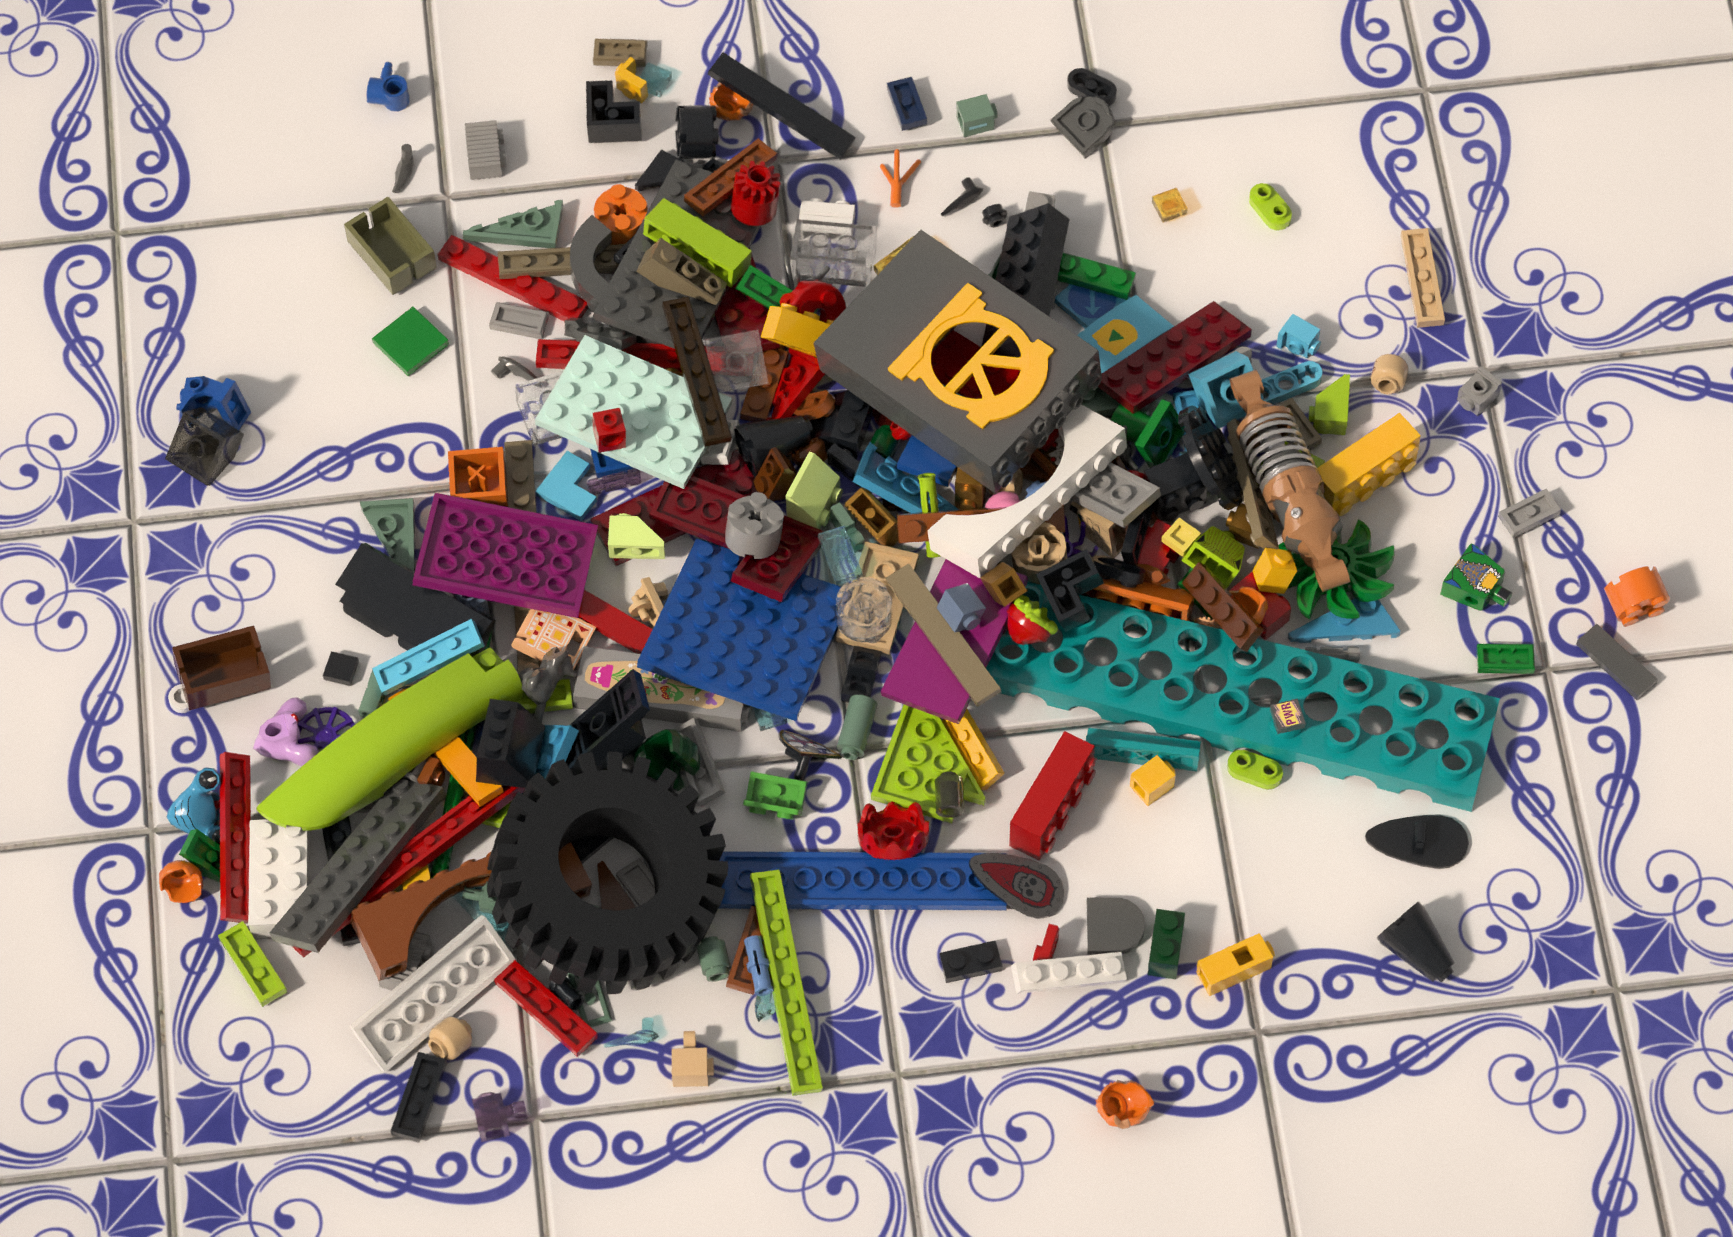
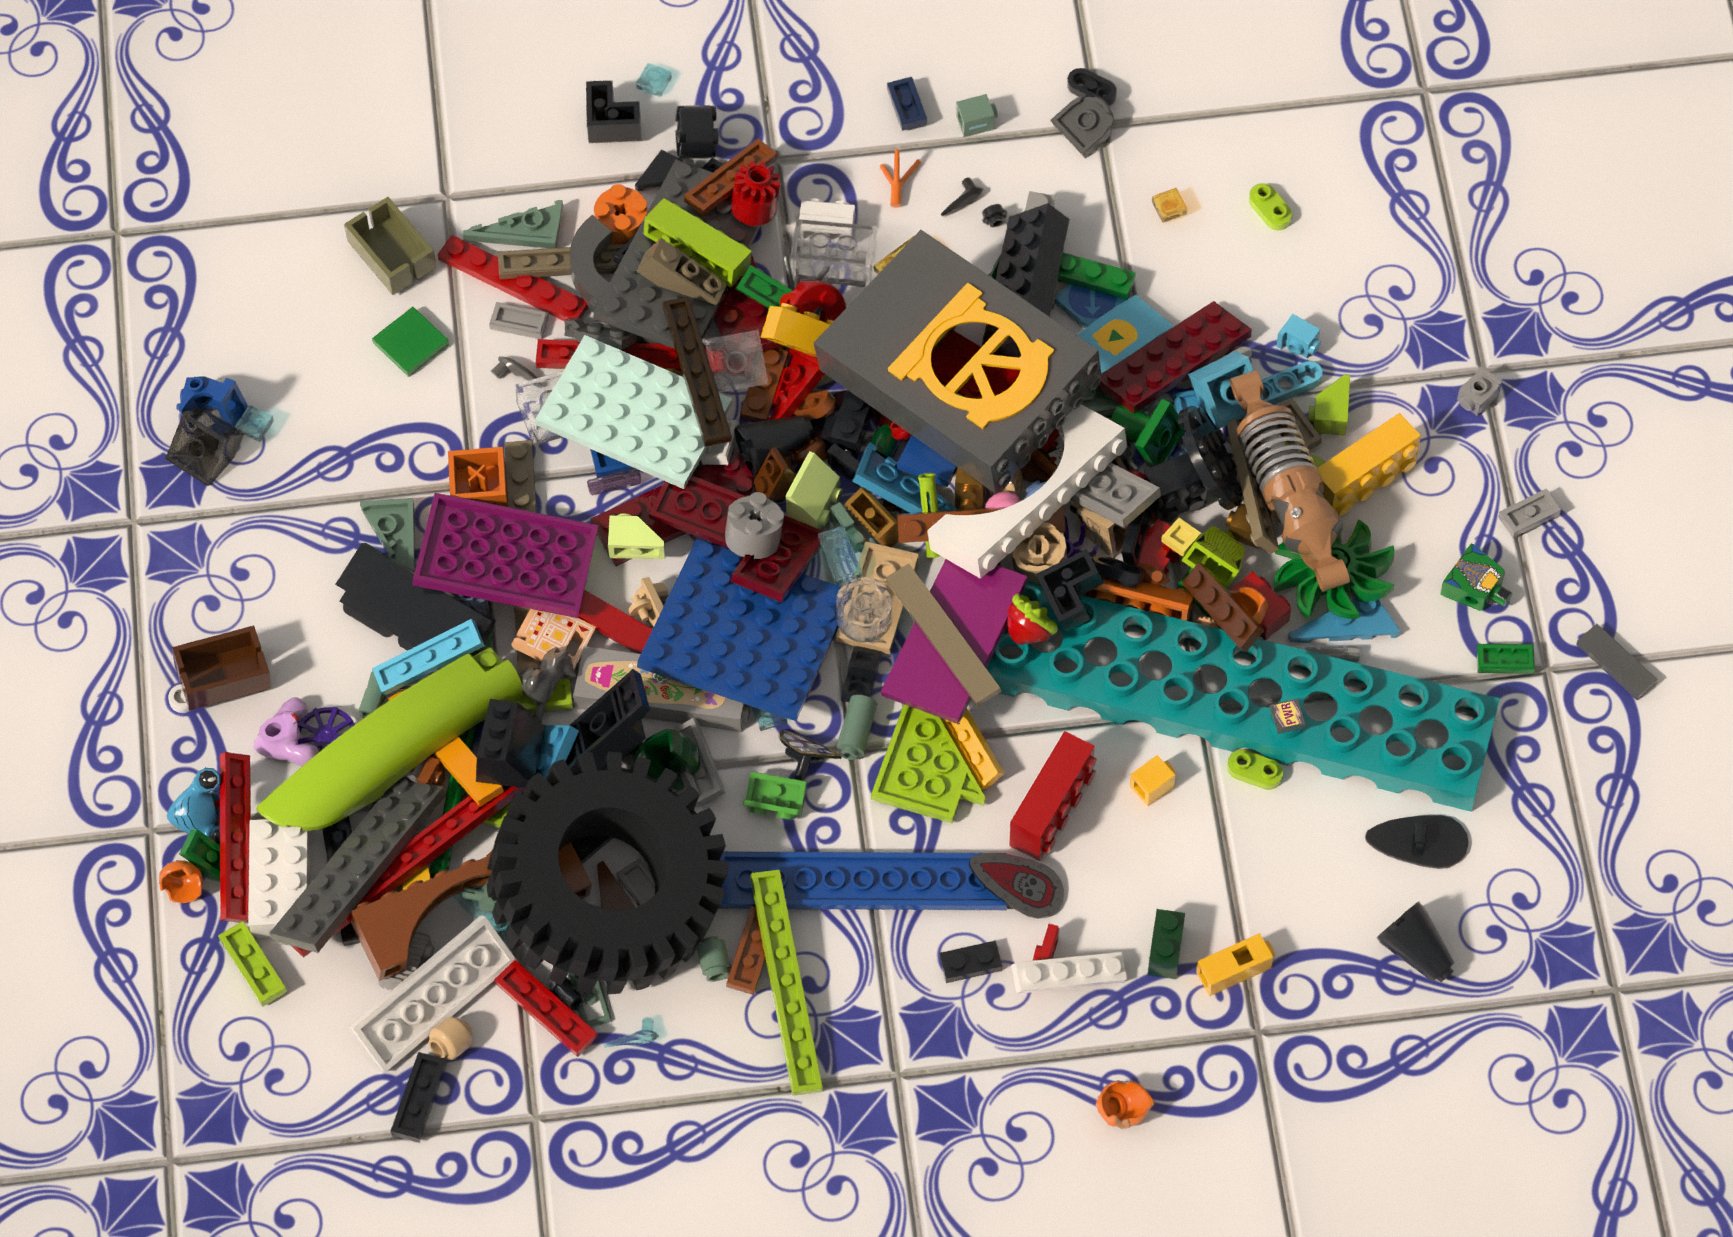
(254, 423): none -> clear light blue plate
(340, 668): black tile -> none
(381, 90): blue piece -> none
(403, 168): dark grey bar -> none
(483, 149): light grey brick -> none
(493, 1115): clear purple brick -> none
(562, 490): medium azure tile -> none
(609, 430): red brick -> none
(617, 51): dark tan plate -> none
(629, 83): yellow bracket -> none
(691, 1064): tan brick -> none
(729, 104): orange hair -> none
(761, 981): medium blue pin -> none
(764, 1007): clear light blue bar -> none
(781, 105): black tile -> none
(906, 823): red plate -> none
(949, 795): clear smoke brick -> none
(961, 608): sand blue brick -> none
(1003, 584): pearl gold brick -> none
(1113, 925): dark grey tile -> none
(1141, 748): teal fence -> none
(1274, 570): yellow brick -> none
(1389, 374): tan head -> none
(1422, 277): tan plate -> none
(1637, 595): orange brick -> none

